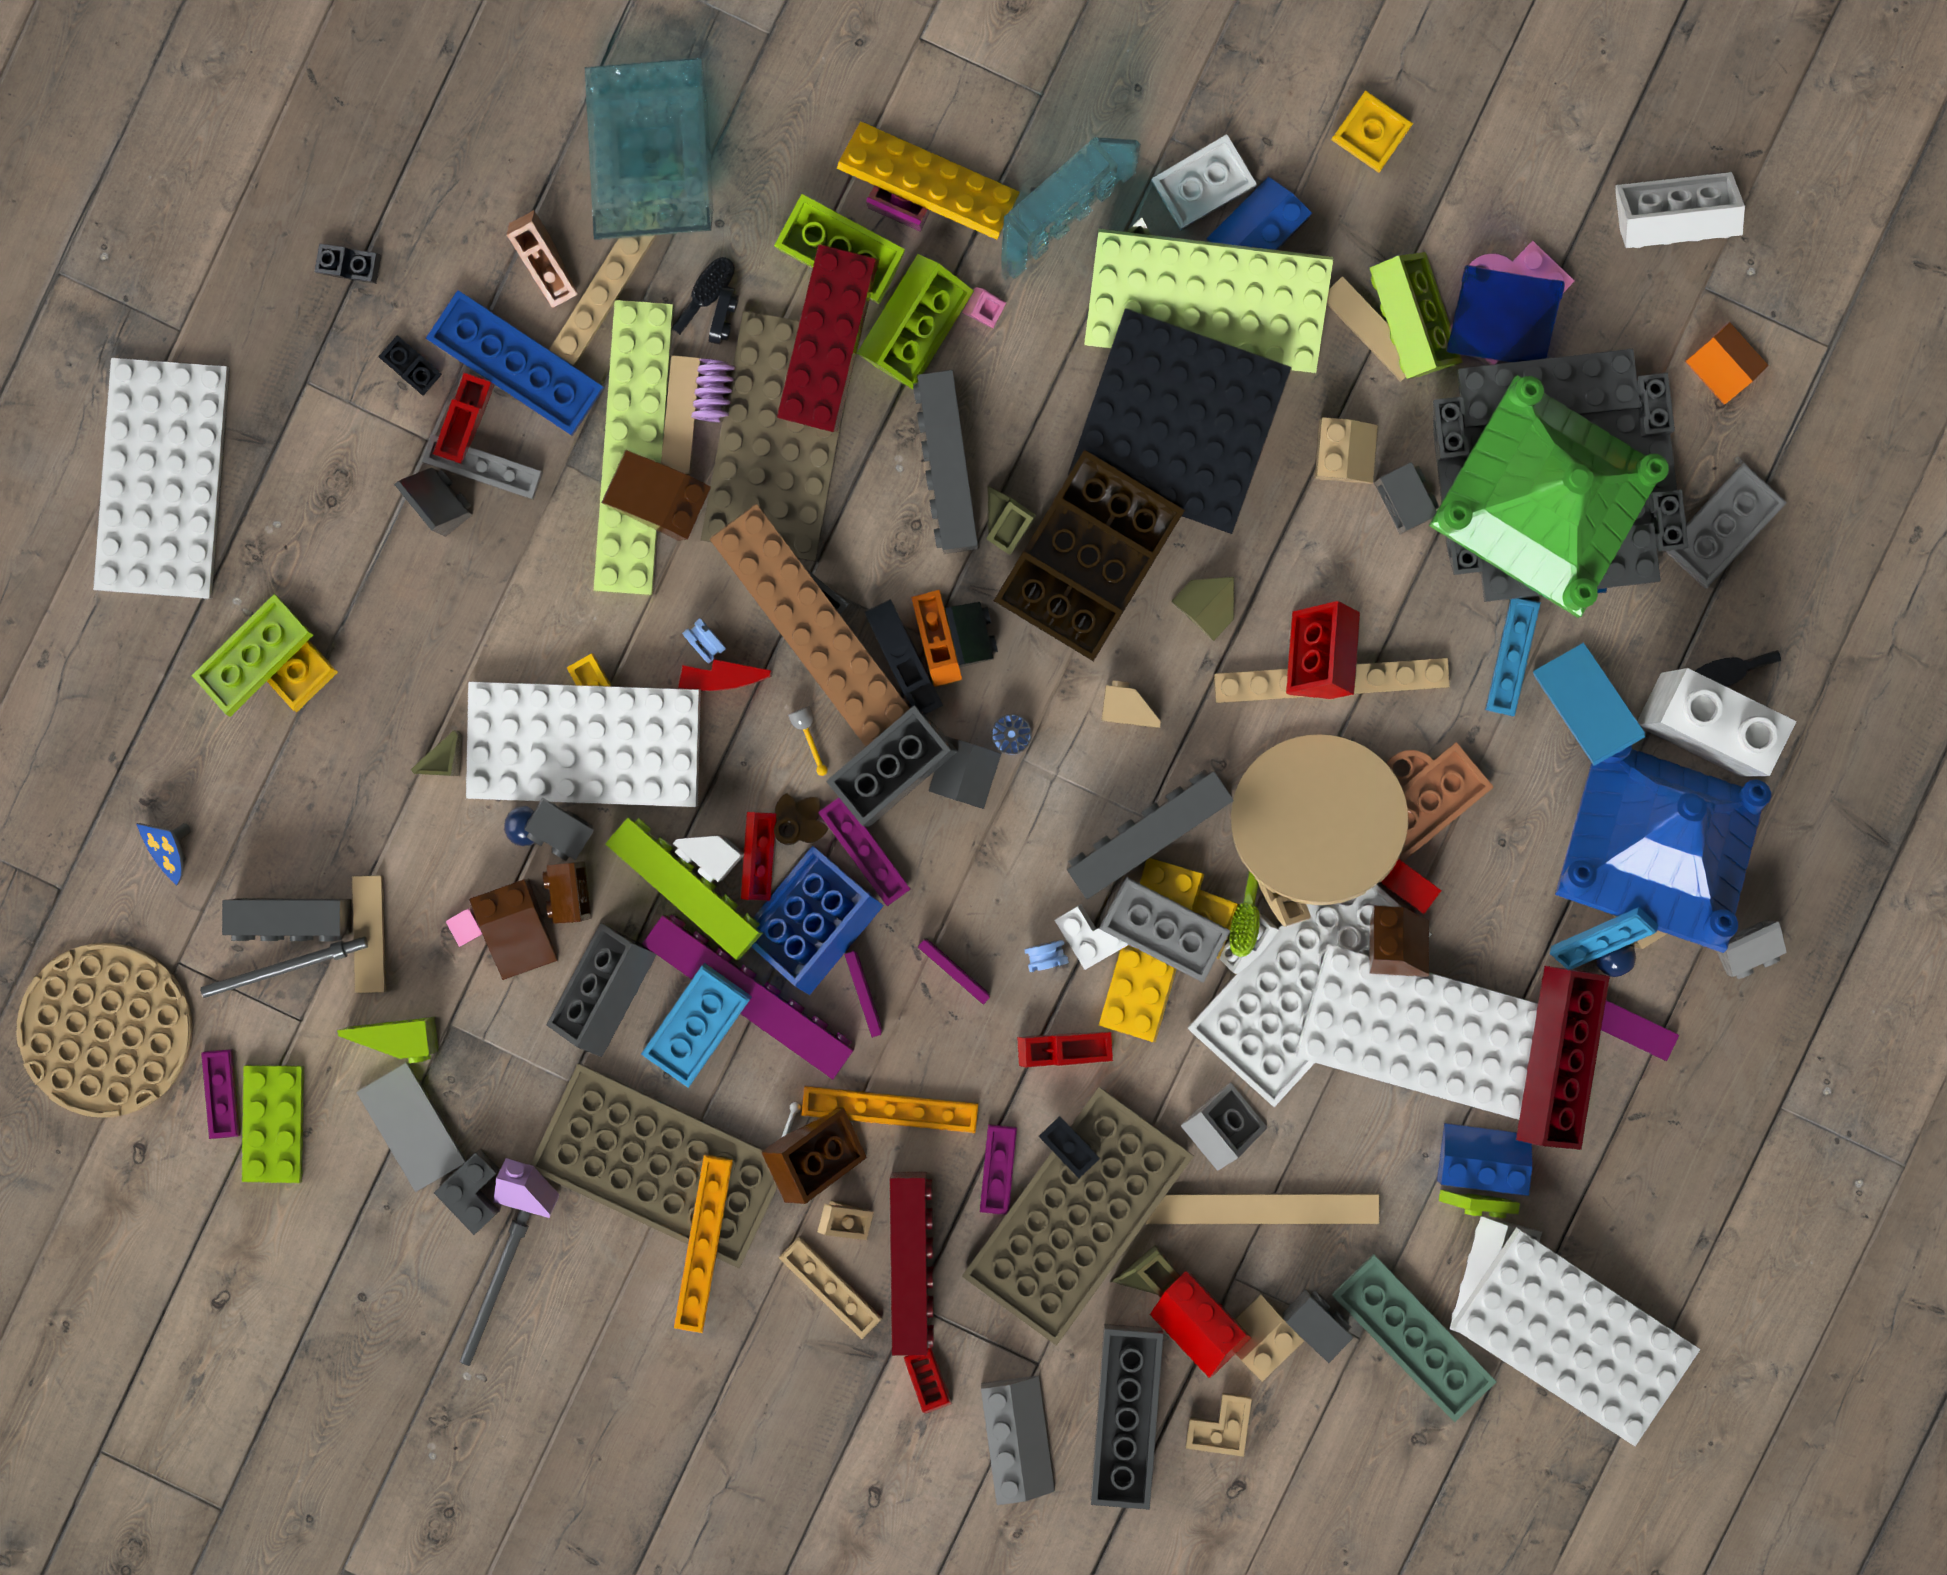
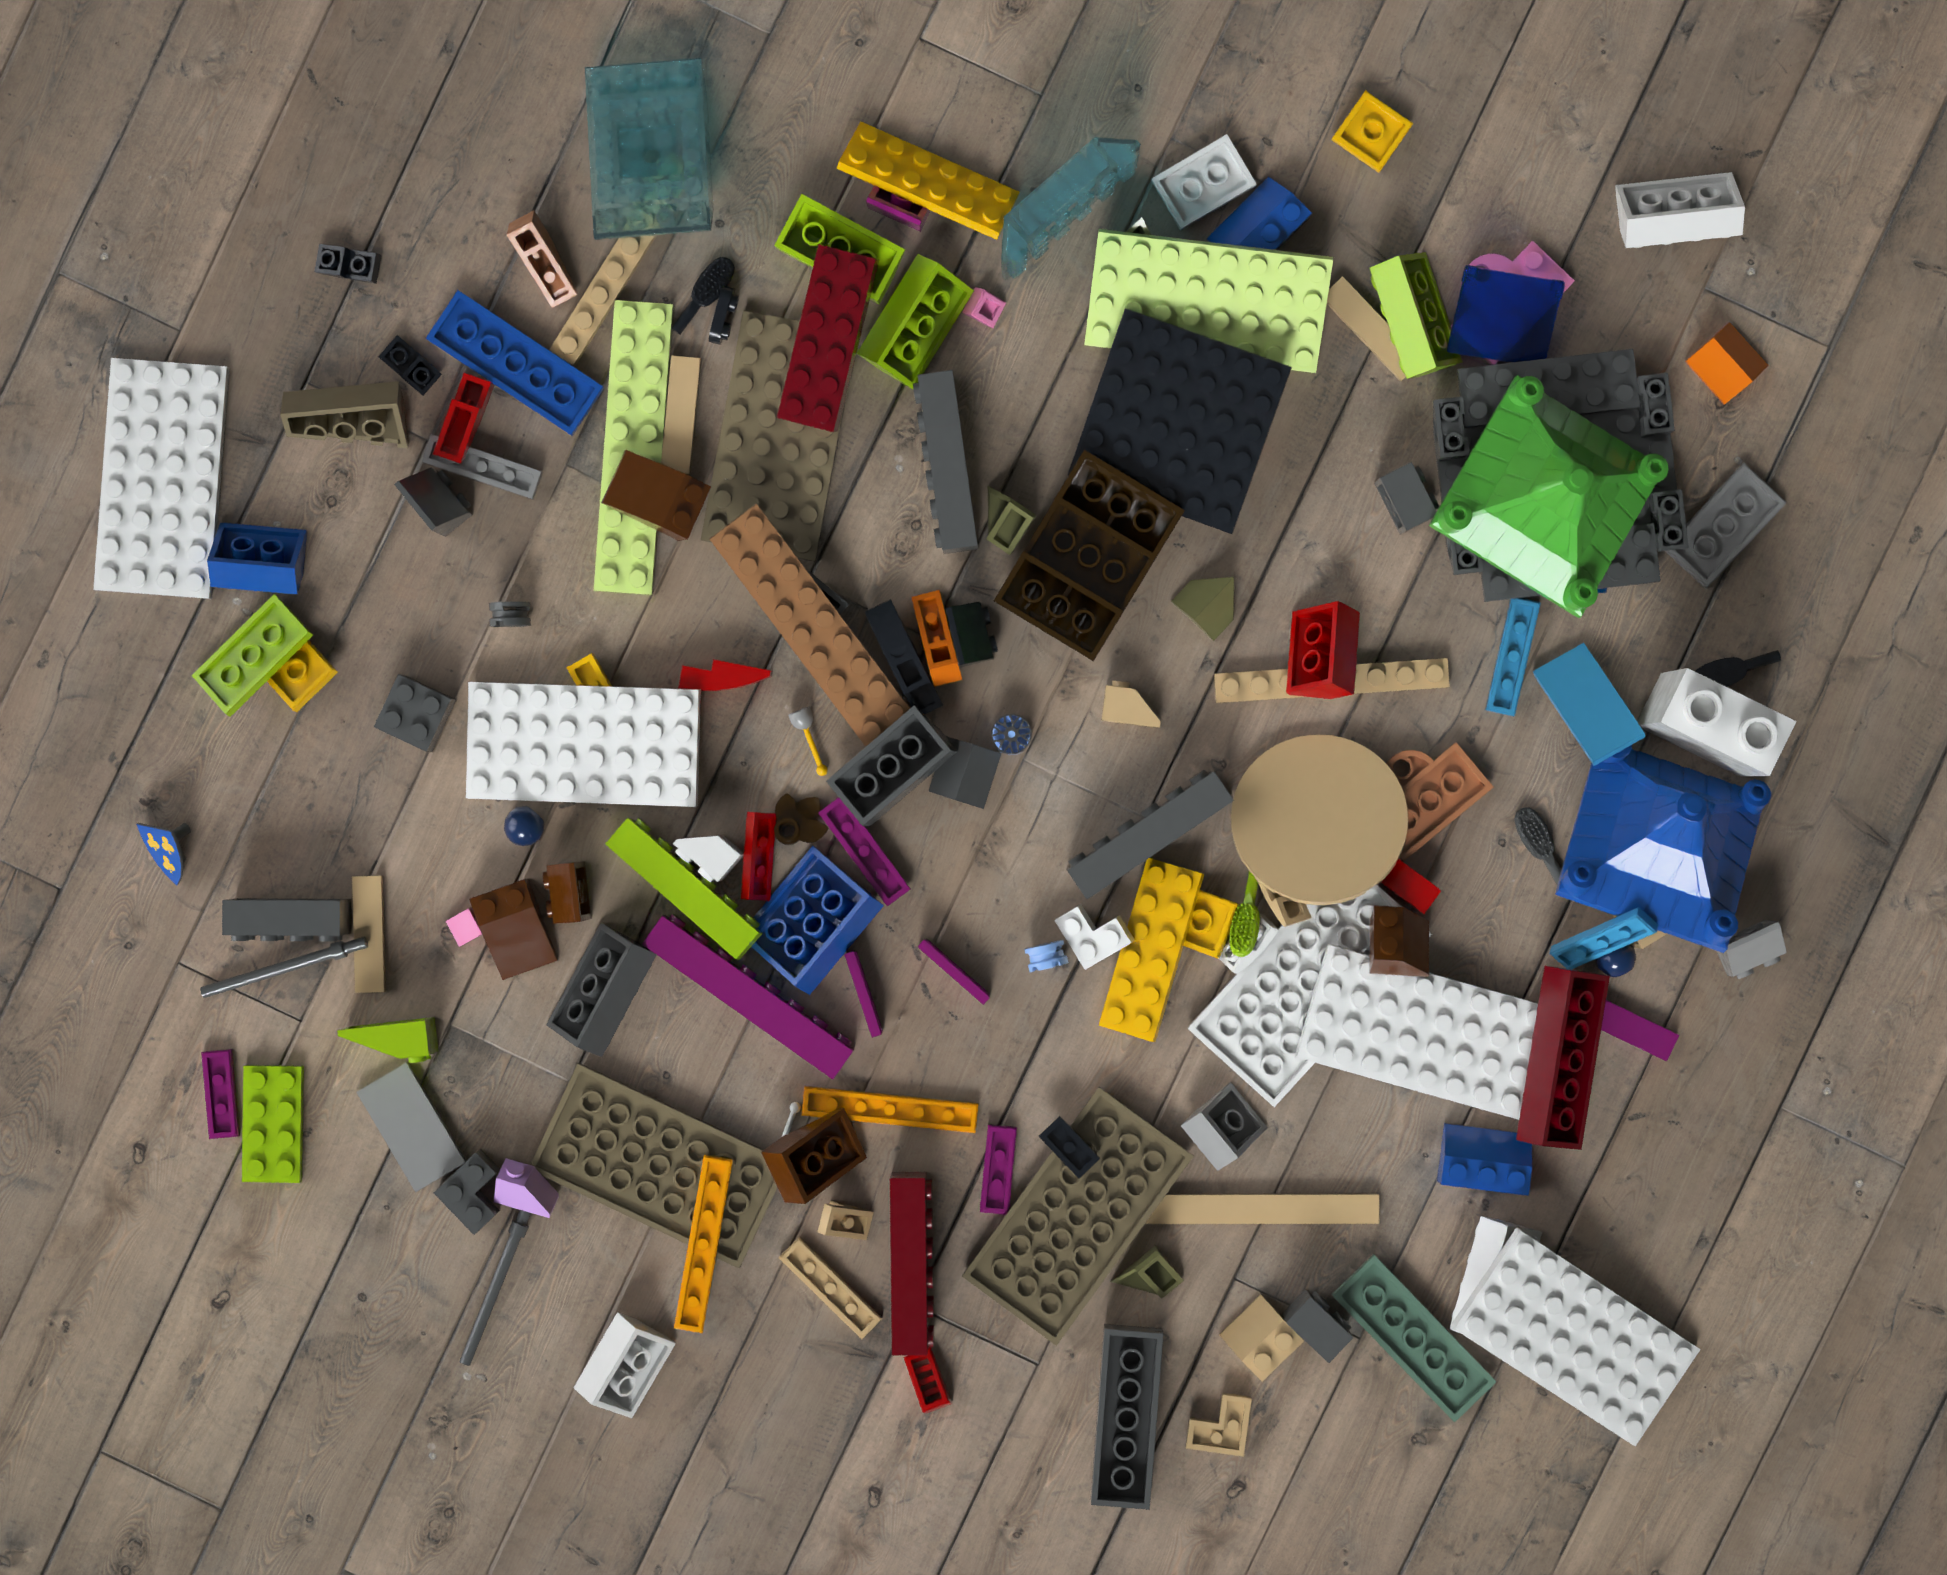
(104, 1030): tan tile -> none
(257, 558): none -> blue slope
(347, 413): none -> dark tan wedge
(415, 713): none -> dark grey brick
(443, 759): olive slope -> none
(509, 618): none -> dark grey wheel
(559, 829): dark grey brick -> none
(624, 1365): none -> white slope
(696, 1025): dark azure tile -> none
(707, 639): light blue wheel -> none
(712, 390): lavender piece -> none
(1017, 1439): light grey slope -> none
(1064, 1049): red slope -> none
(1164, 929): light grey tile -> none
(1199, 1324): red slope -> none
(1345, 450): tan slope -> none
(1476, 1204): lime wing -> none
(1537, 839): none -> dark grey piece

